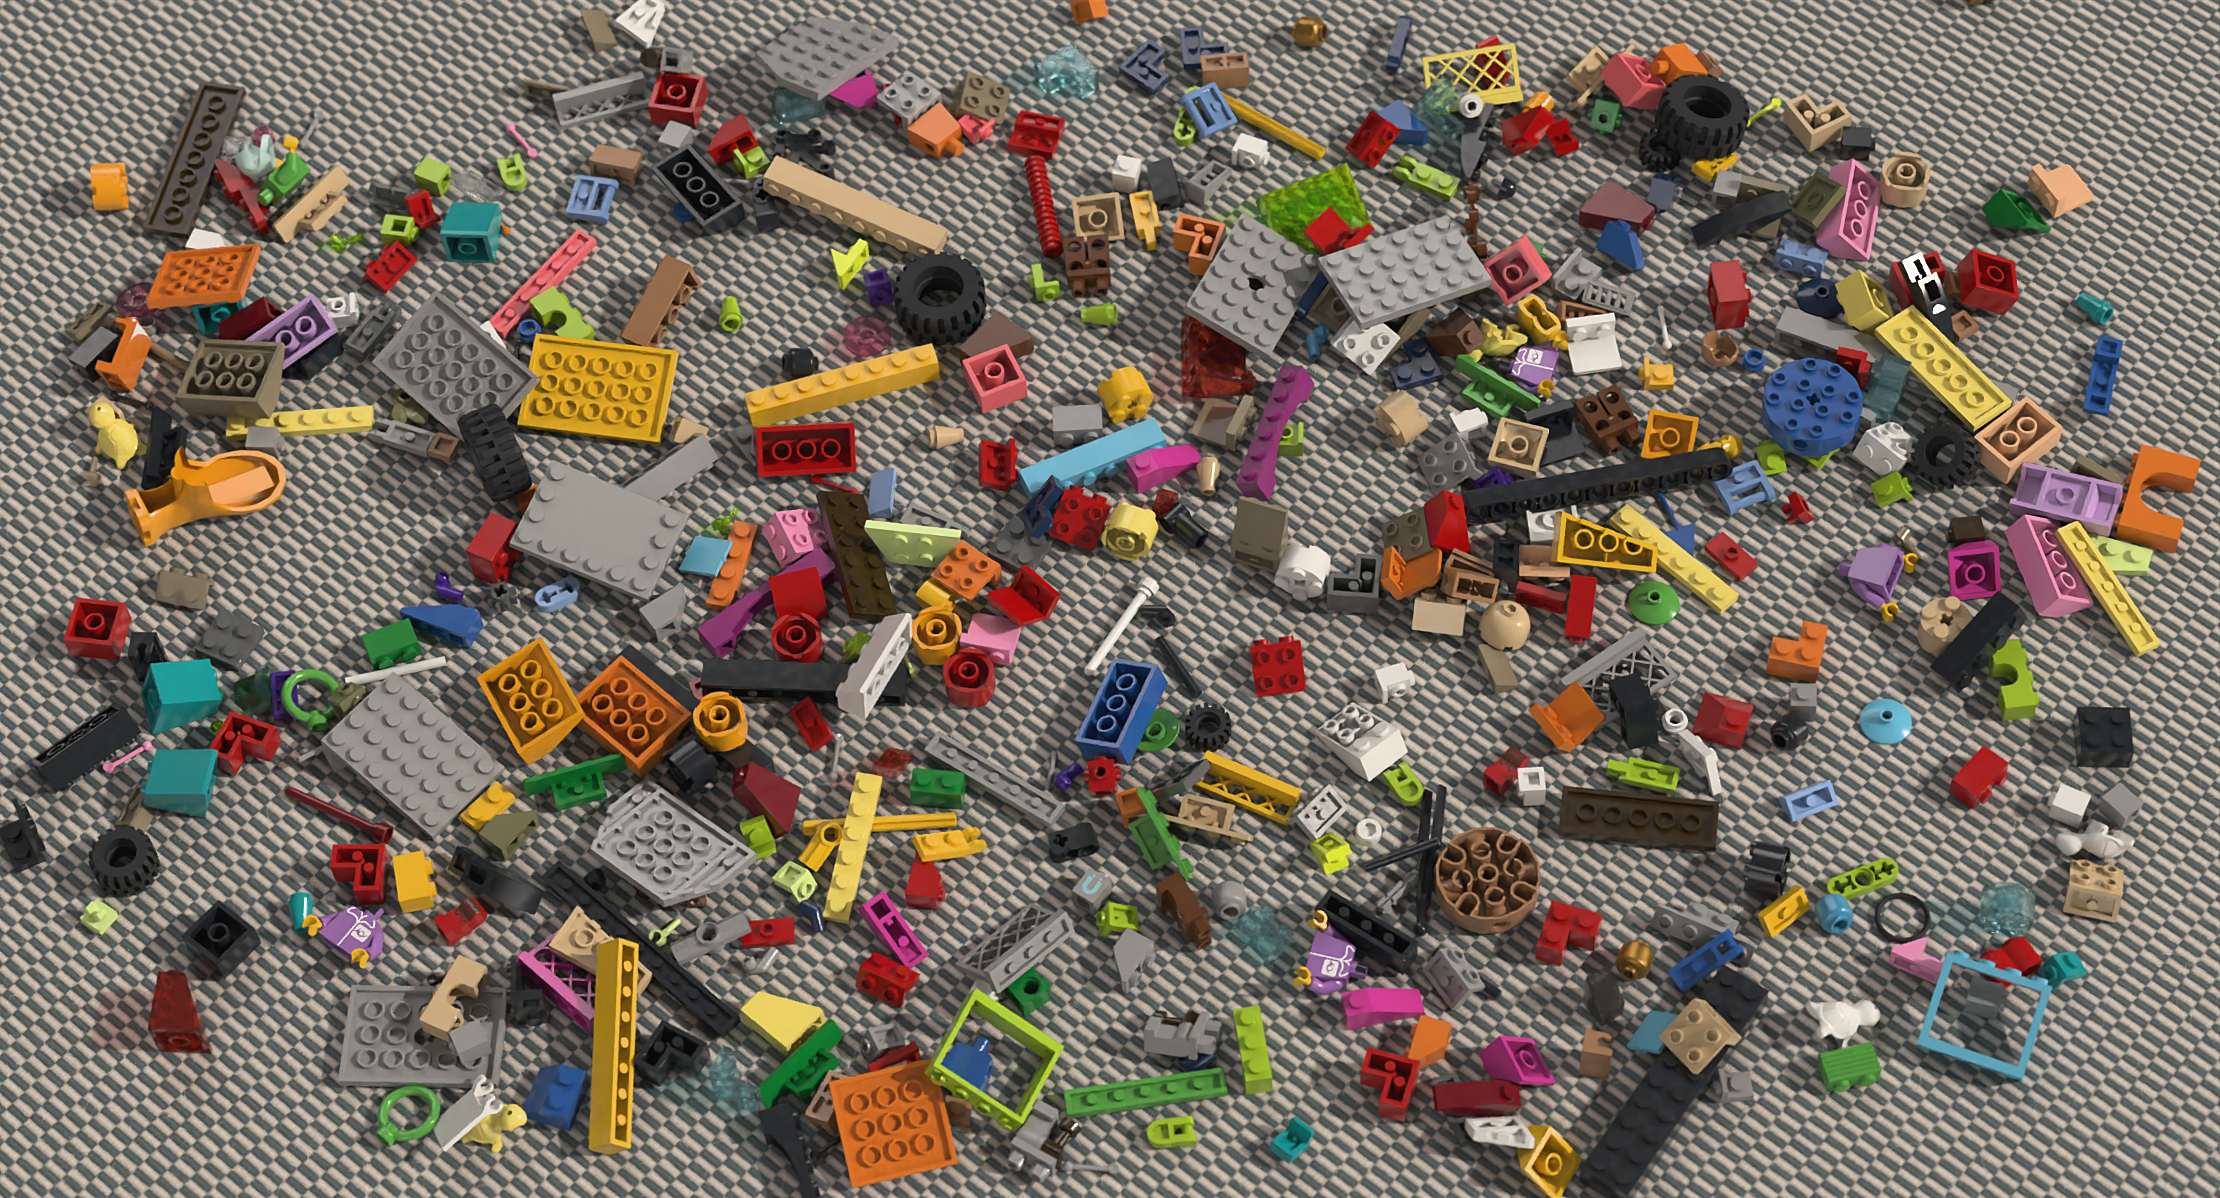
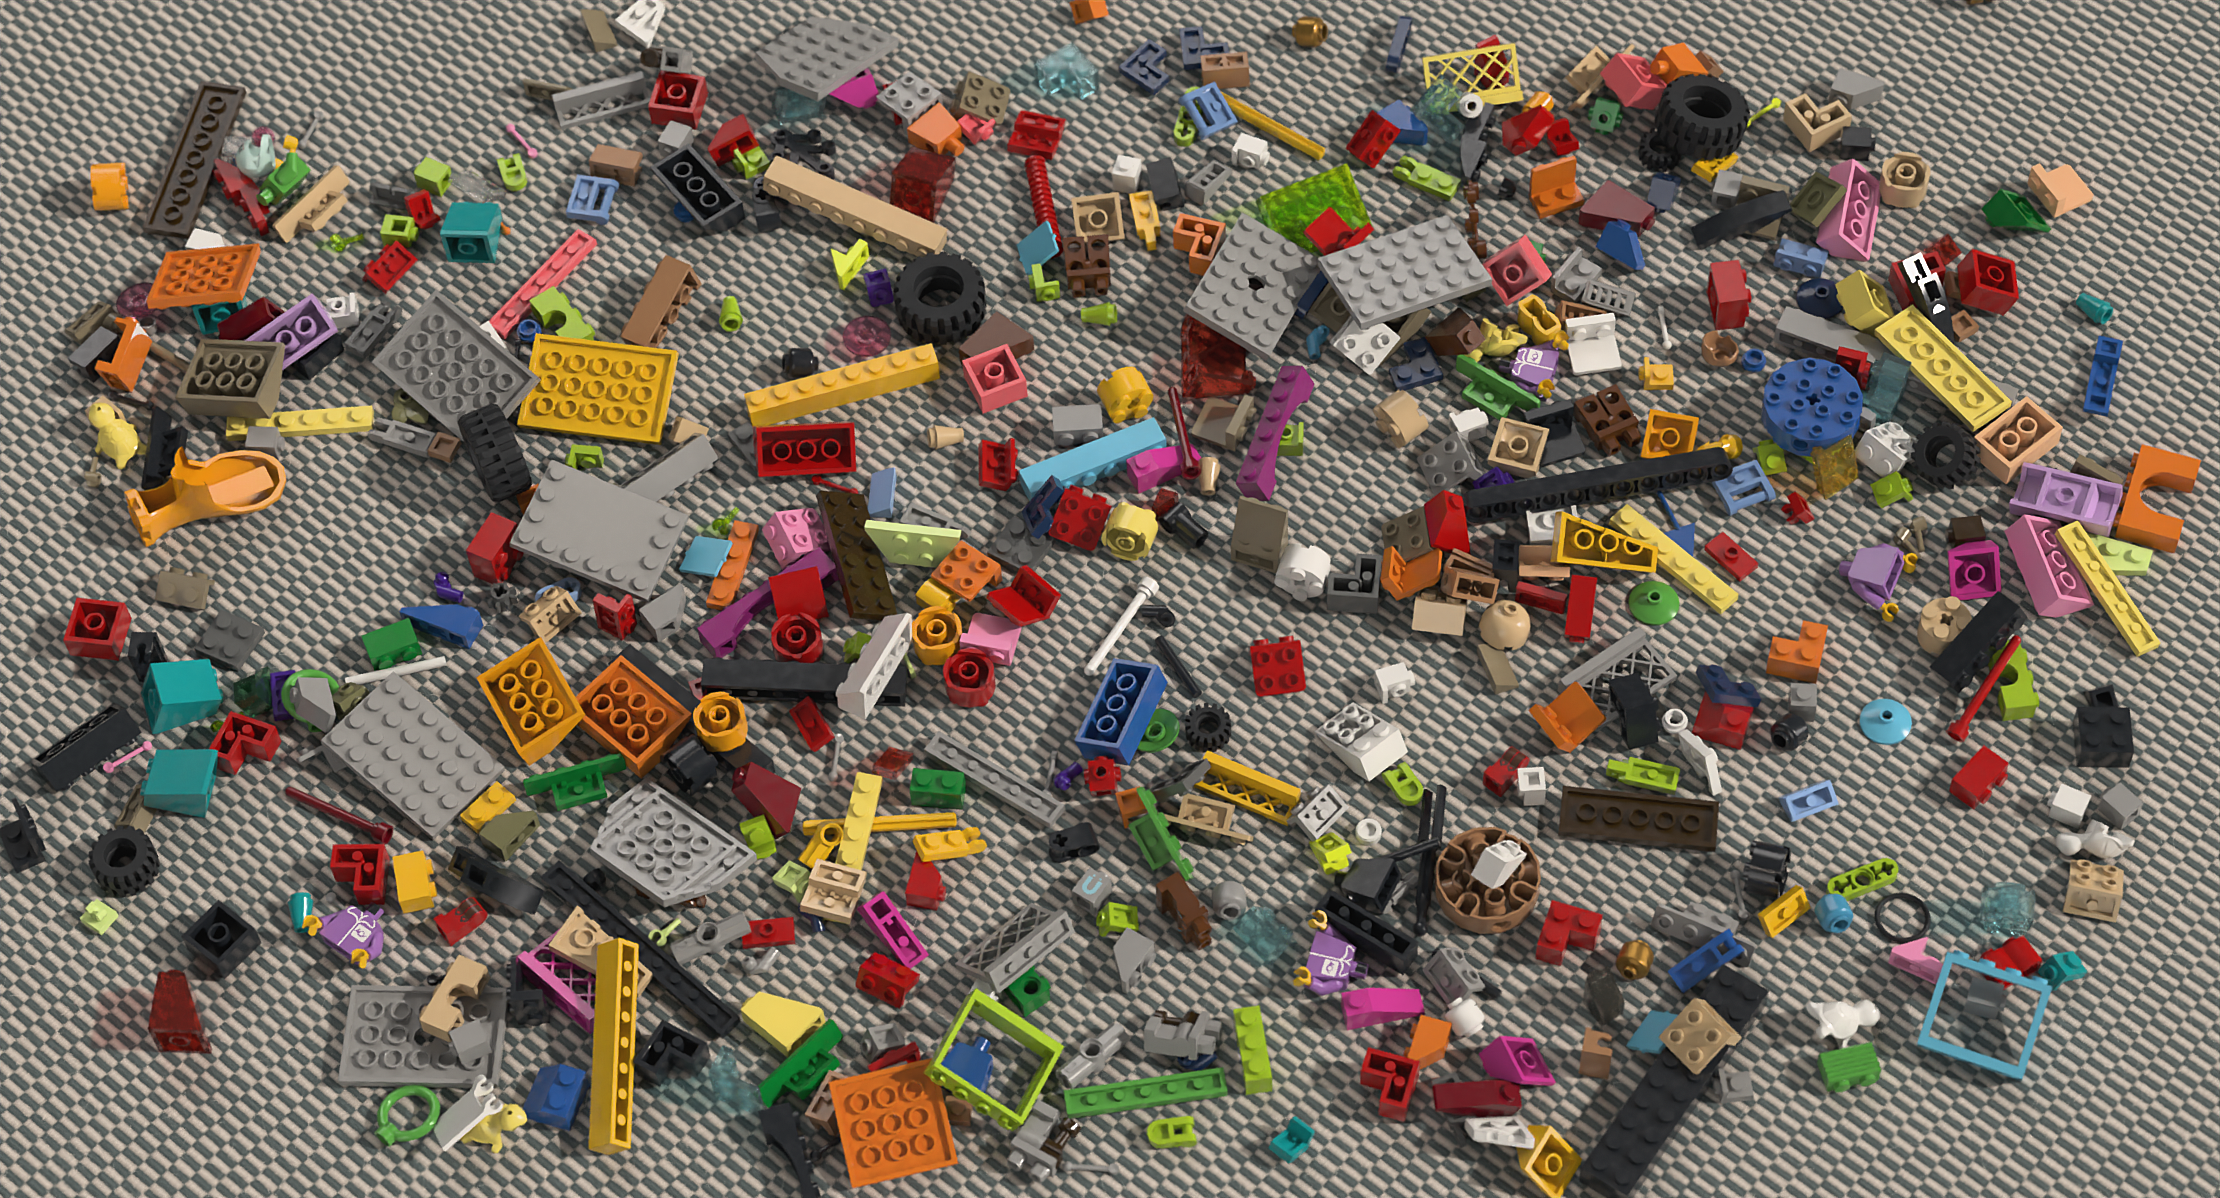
(314, 702): none -> light grey slope
(550, 613): none -> tan bracket
(584, 456): none -> lime bracket
(615, 617): none -> red bracket
(833, 891): none -> tan slope
(922, 182): none -> clear red slope
(1037, 247): none -> medium azure piece
(1083, 1062): none -> light grey piece
(1190, 466): none -> dark red piece
(1369, 883): none -> black torso
(1465, 1017): none -> white head
(1498, 863): none -> white slope
(1554, 187): none -> orange bracket
(1726, 692): none -> dark blue plate
(1743, 914): none -> light grey hinge
(1834, 466): none -> clear yellow hinge
(1855, 89): none -> light grey slope
(1919, 524): none -> dark tan hand
(1945, 247): none -> clear red slope
(1959, 729): none -> red piece
(2101, 696): none -> black slope

